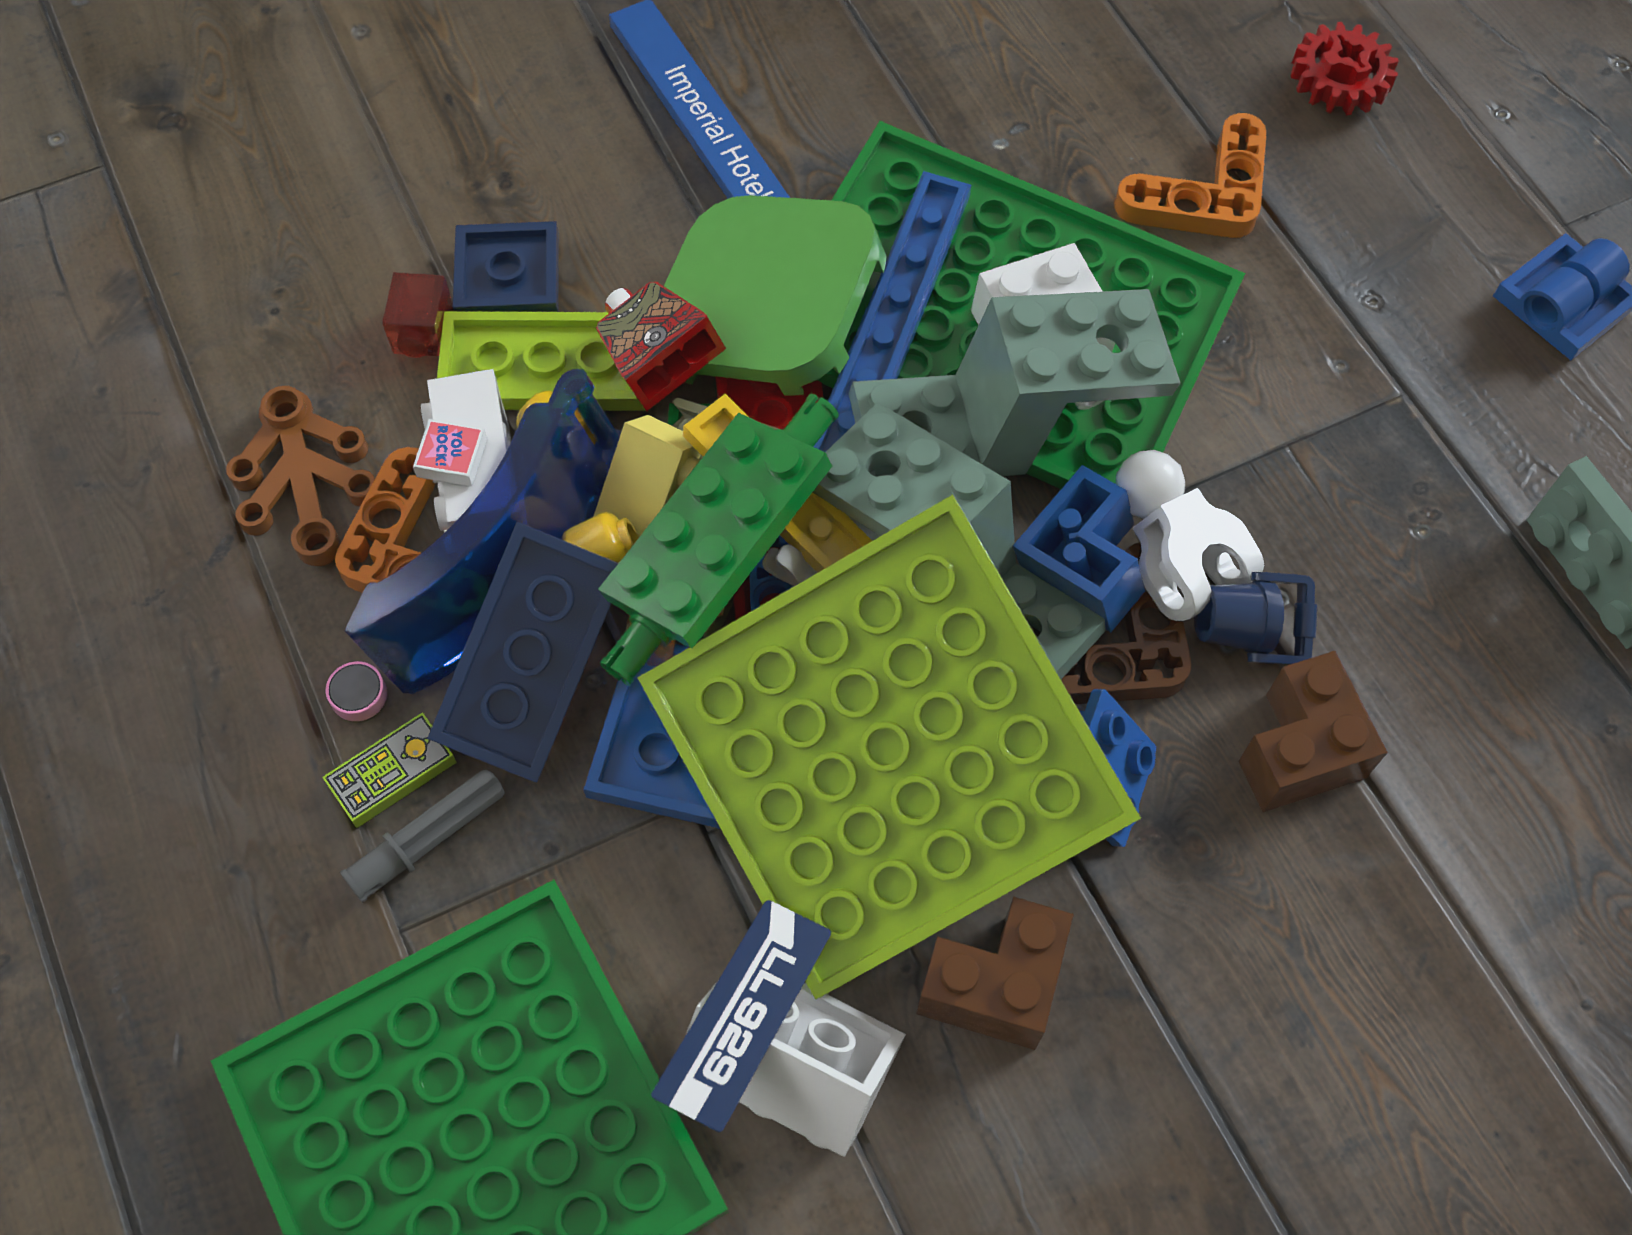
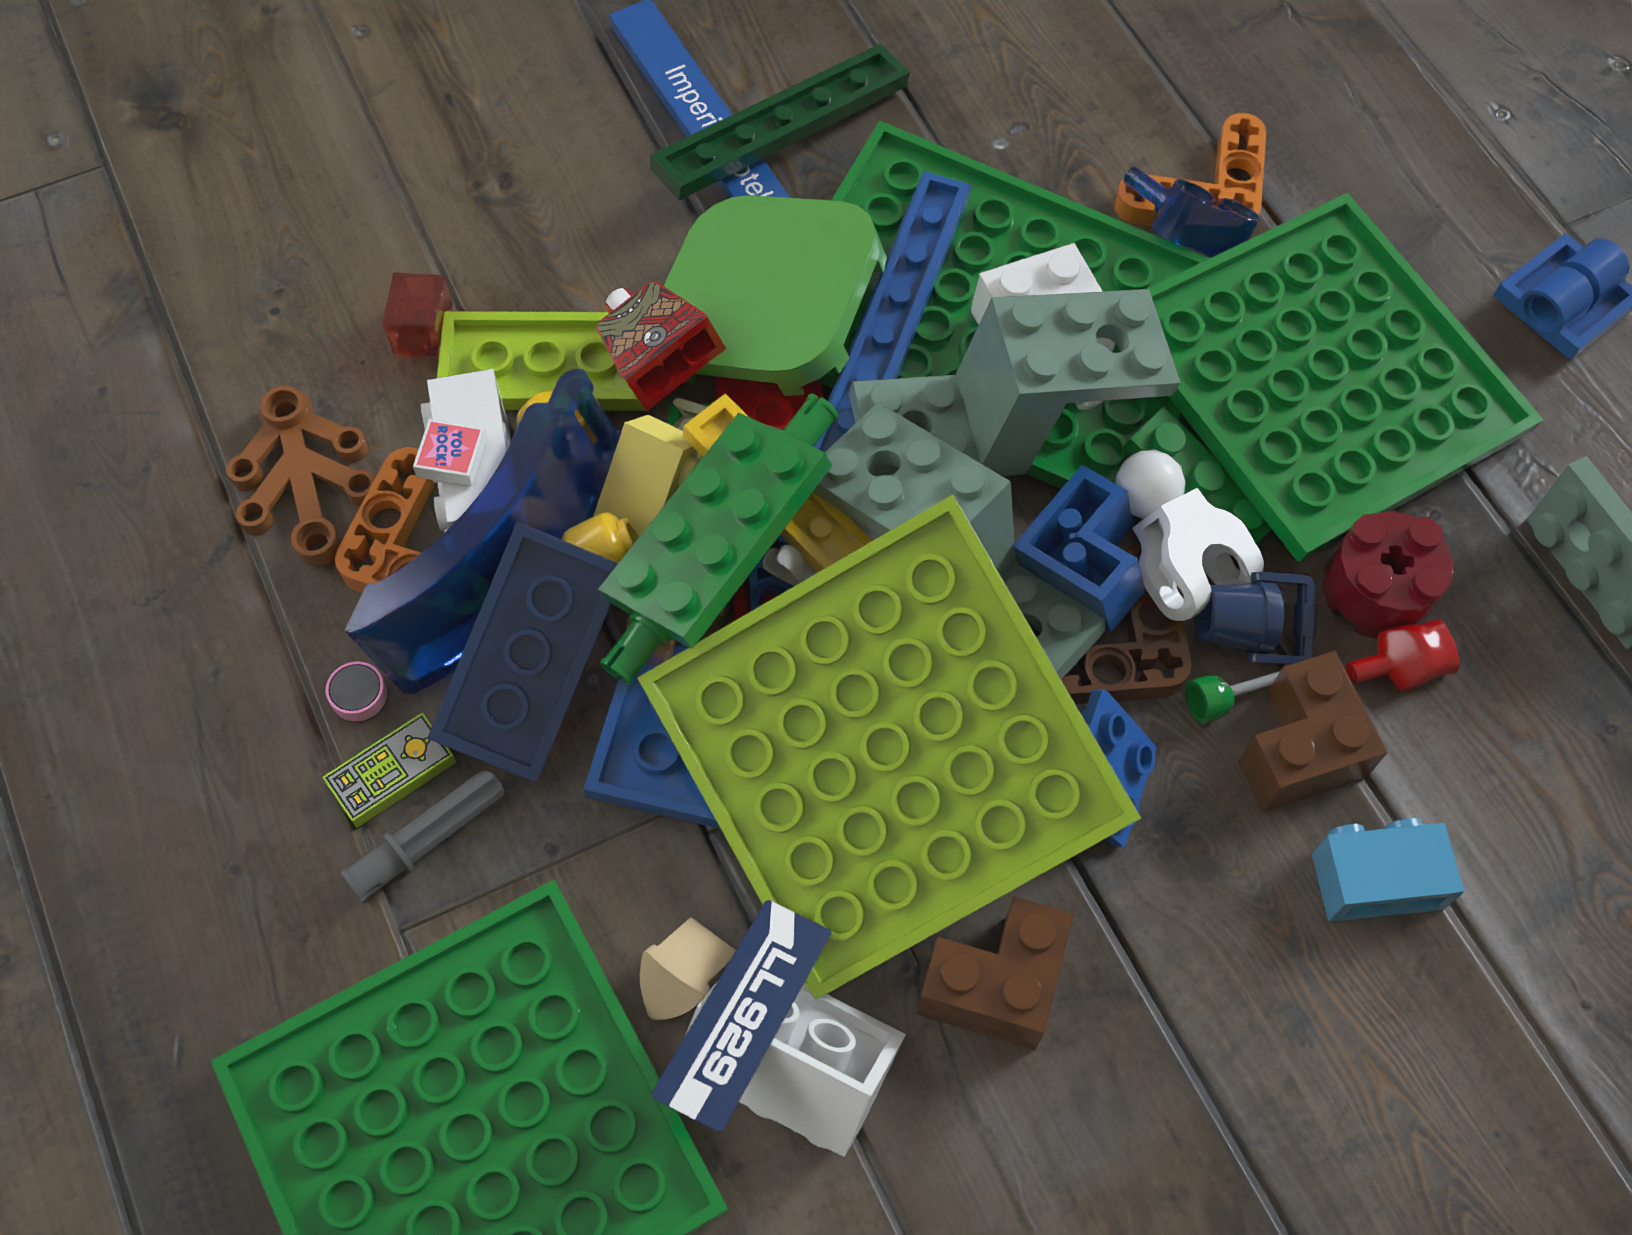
(506, 267): dark blue plate -> none
(682, 970): none -> tan tile
(778, 121): none -> dark green plate
(1189, 217): none -> clear blue beam
(1199, 469): none -> green plate
(1212, 698): none -> green hinge
(1330, 375): none -> green plate
(1344, 68): red gear -> none
(1386, 870): none -> dark azure brick
(1388, 572): none -> dark red brick
(1409, 656): none -> red piece

